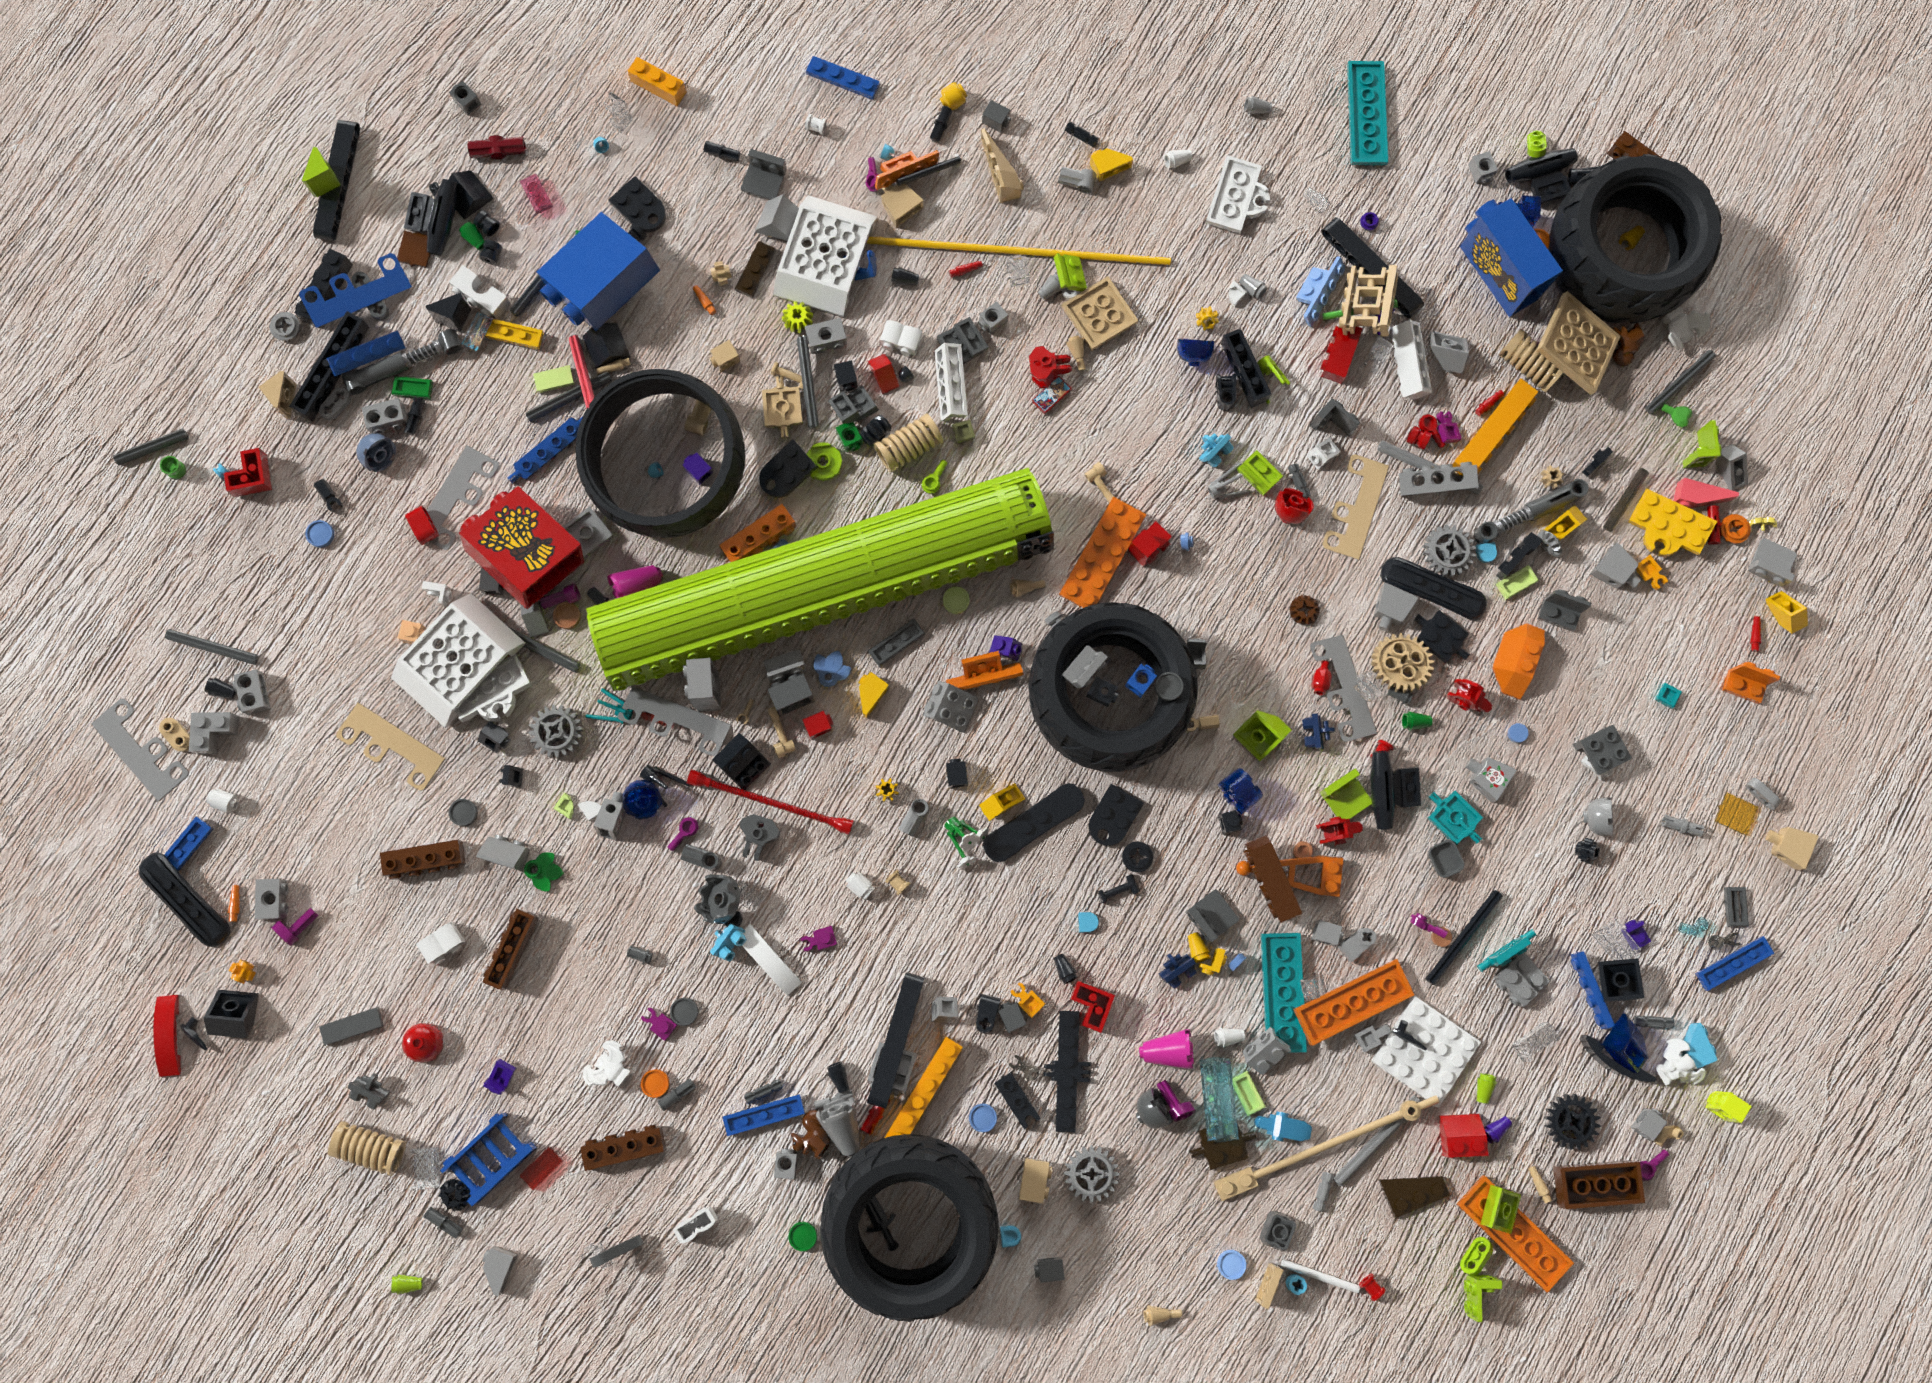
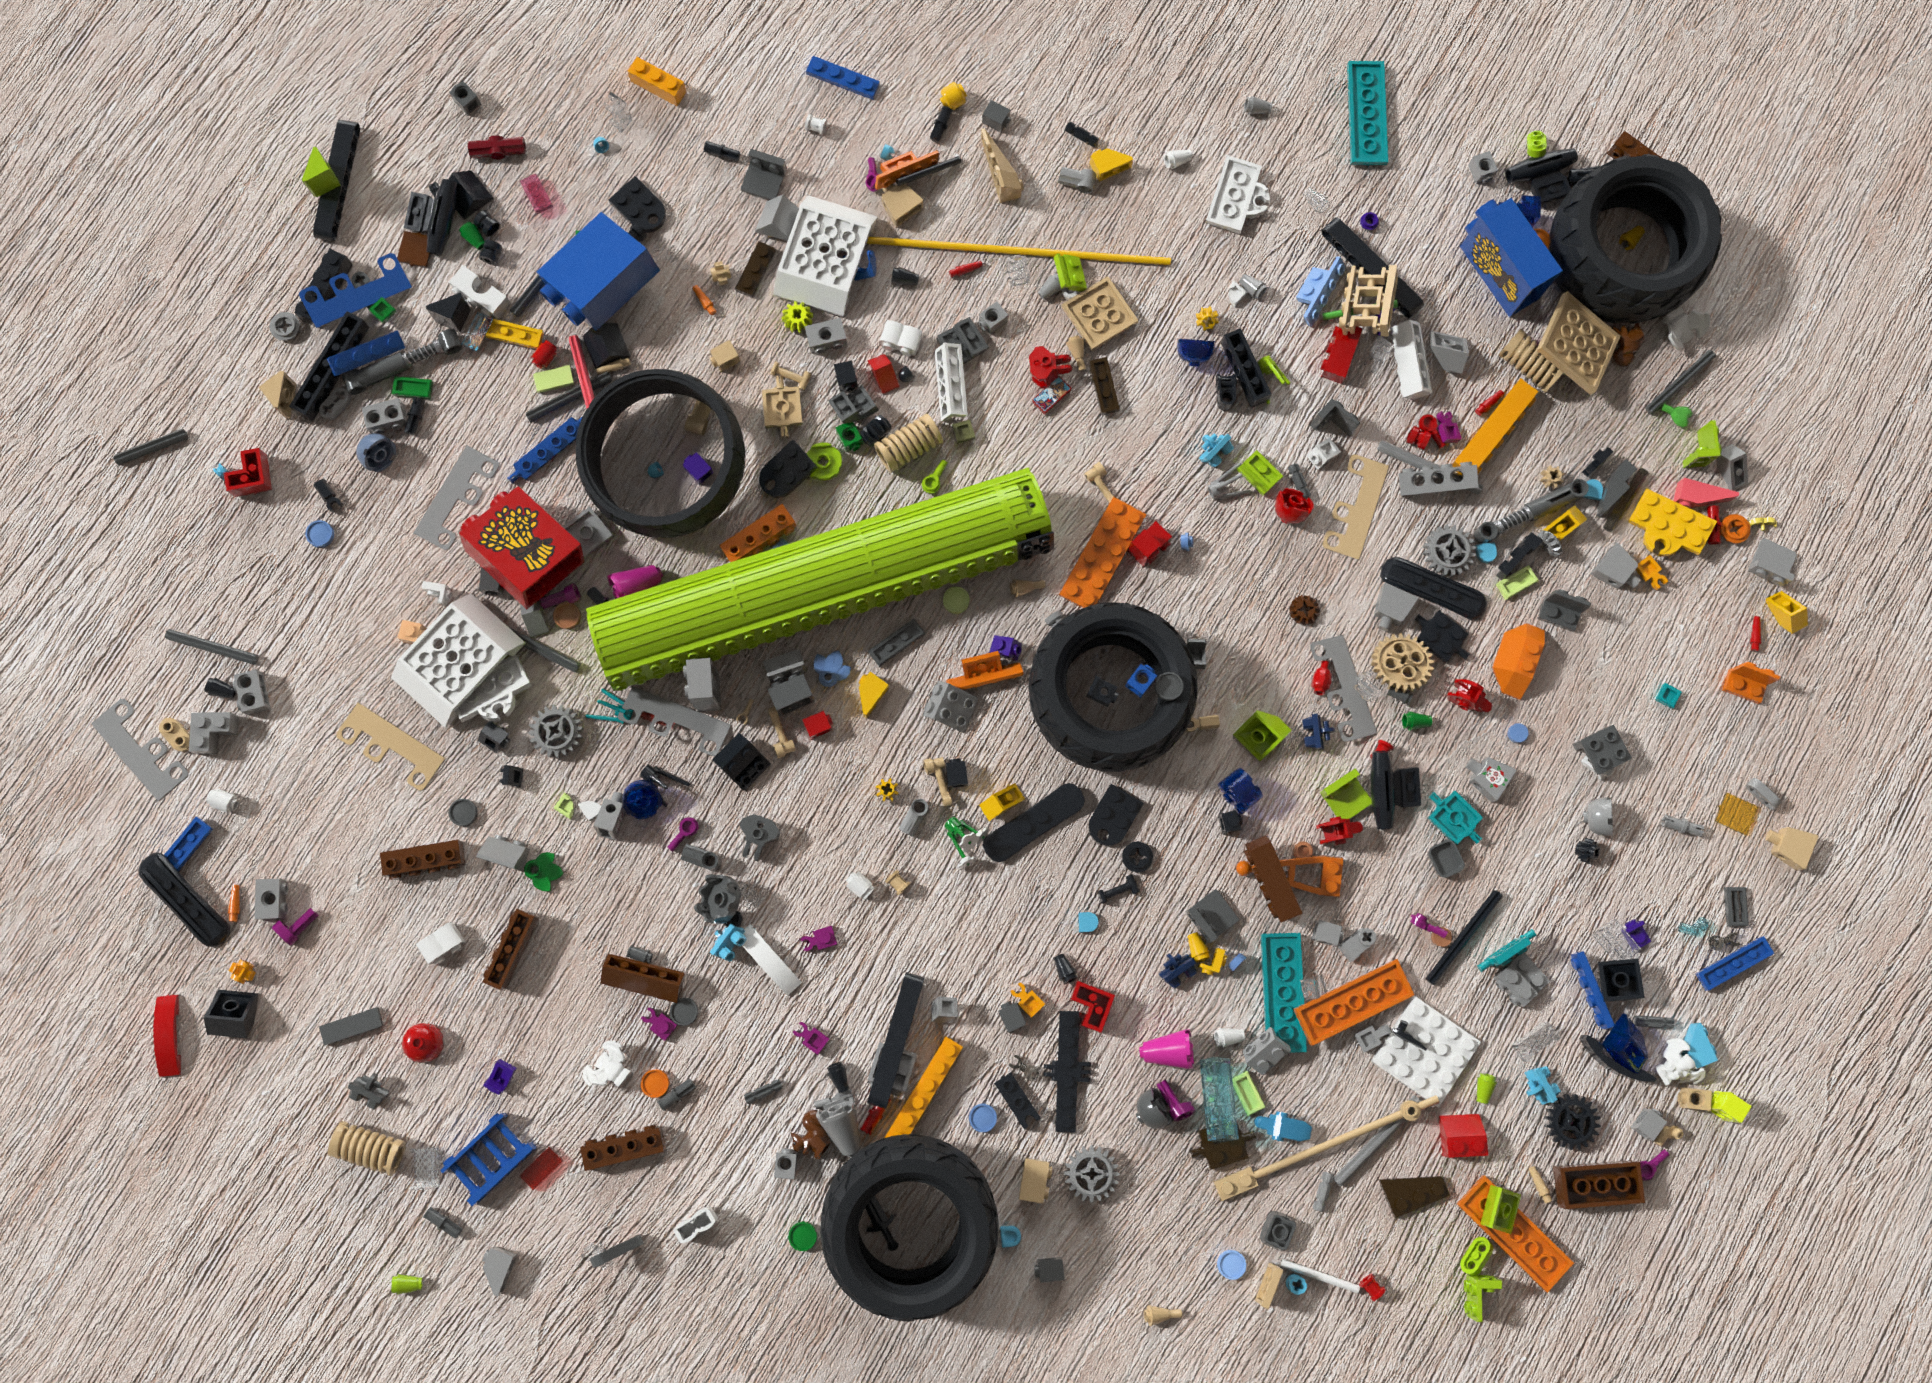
(171, 463): bright green wheel -> none
(188, 1030): black bar -> none
(382, 310): none -> green tile
(422, 525): red beam -> none
(461, 1194): black gear -> none
(544, 354): none -> red brick
(640, 978): none -> reddish brown brick
(698, 779): red hose -> none
(763, 1115): blue plate -> none
(807, 381): dark grey axle -> none
(813, 1039): none -> magenta plate
(936, 766): none -> tan brick
(987, 1010): black piece -> none
(1084, 666): light grey bracket -> none
(1104, 386): none -> dark brown plate
(1497, 1129): dark purple cone -> none
(1539, 1085): none -> medium azure hips
(1595, 490): none -> medium azure tile
(1615, 486): none -> dark grey slope
(1703, 1098): none -> tan brick

